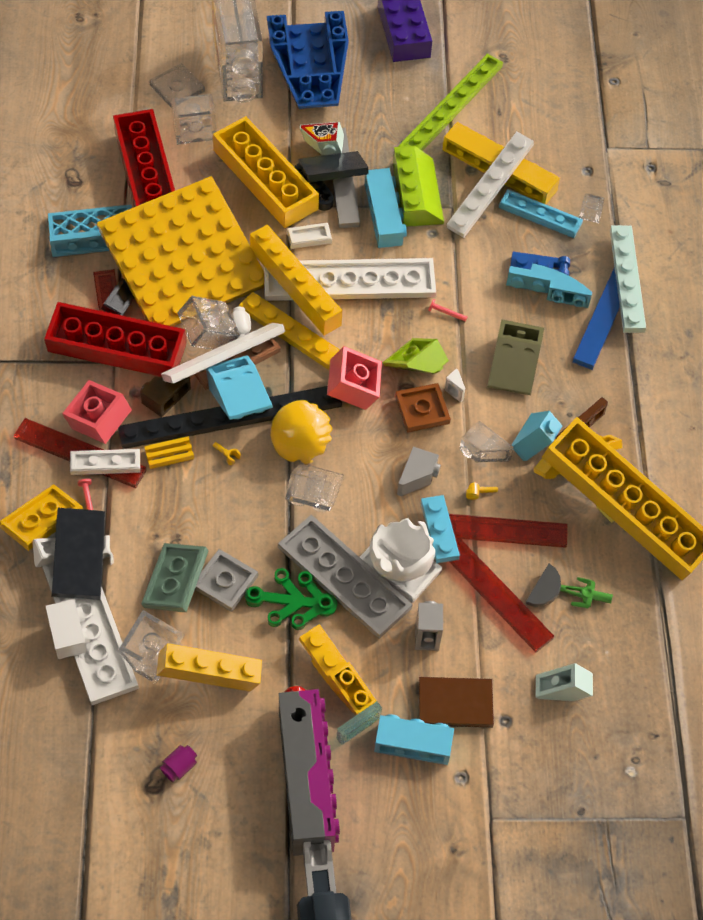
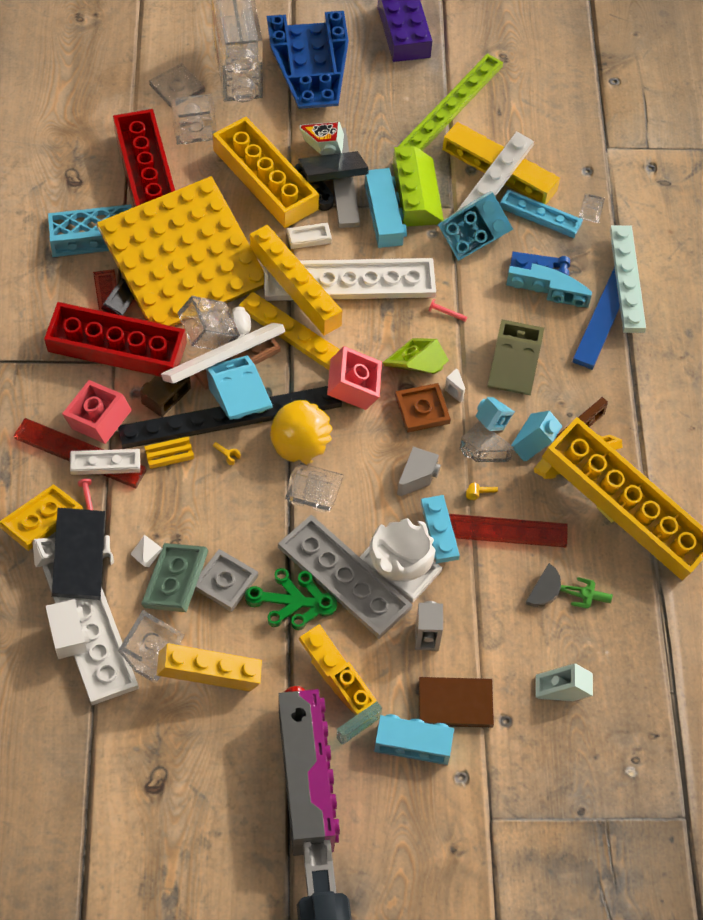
(146, 551): none -> white slope
(178, 763): magenta brick -> none
(475, 225): none -> medium azure slope
(493, 414): none -> medium azure slope
(501, 598): clear red tile -> none

